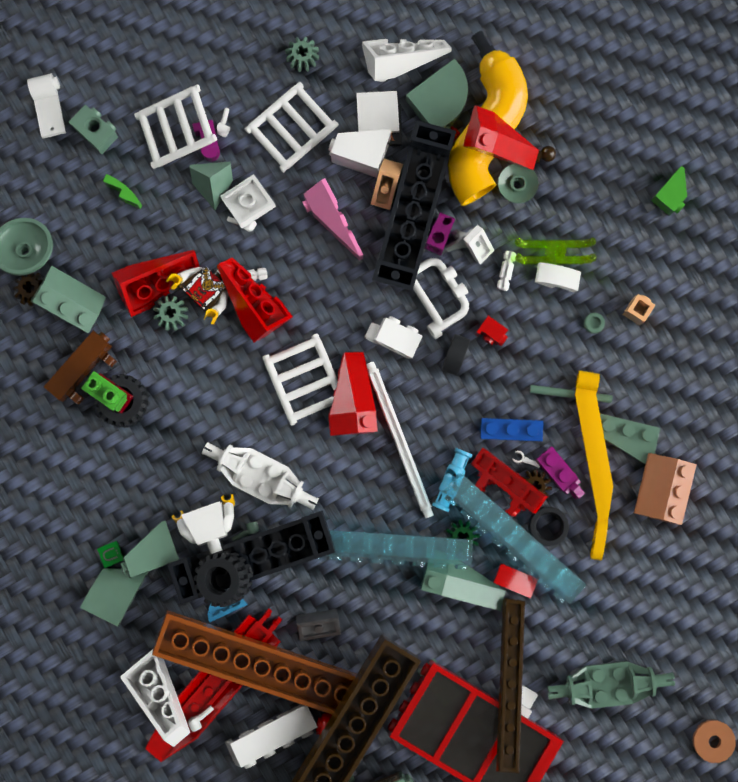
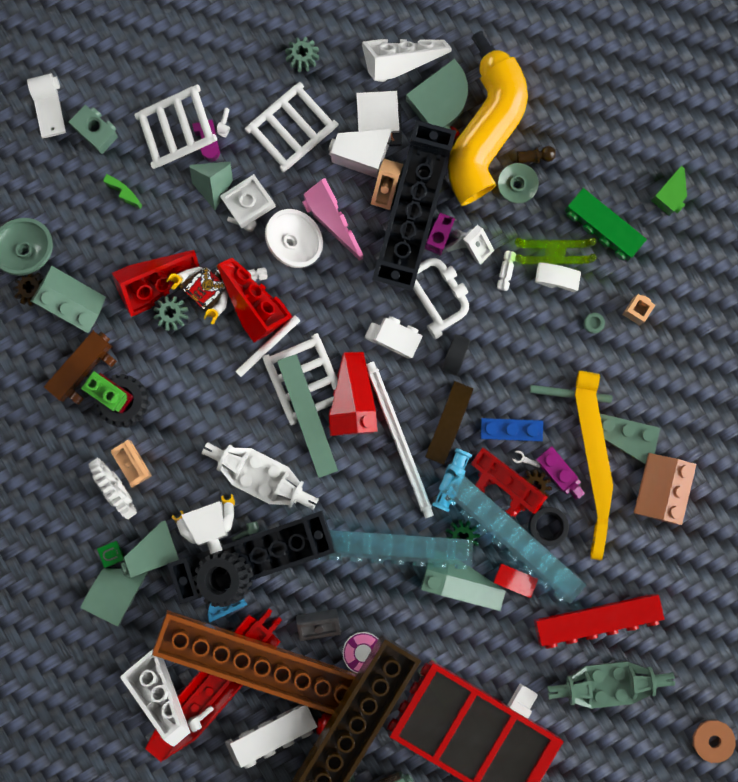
(112, 488): none -> white gear
(131, 463): none -> light nougat hinge
(267, 346): none -> white bar
(300, 232): none -> white dish
(307, 415): none -> sand green tile
(357, 649): none -> tile
(449, 423): none -> dark brown slope
(492, 332): red brick -> none
(496, 138): wedge -> none
(510, 686): dark brown tile -> none
(598, 620): none -> red brick
(605, 225): none -> green brick

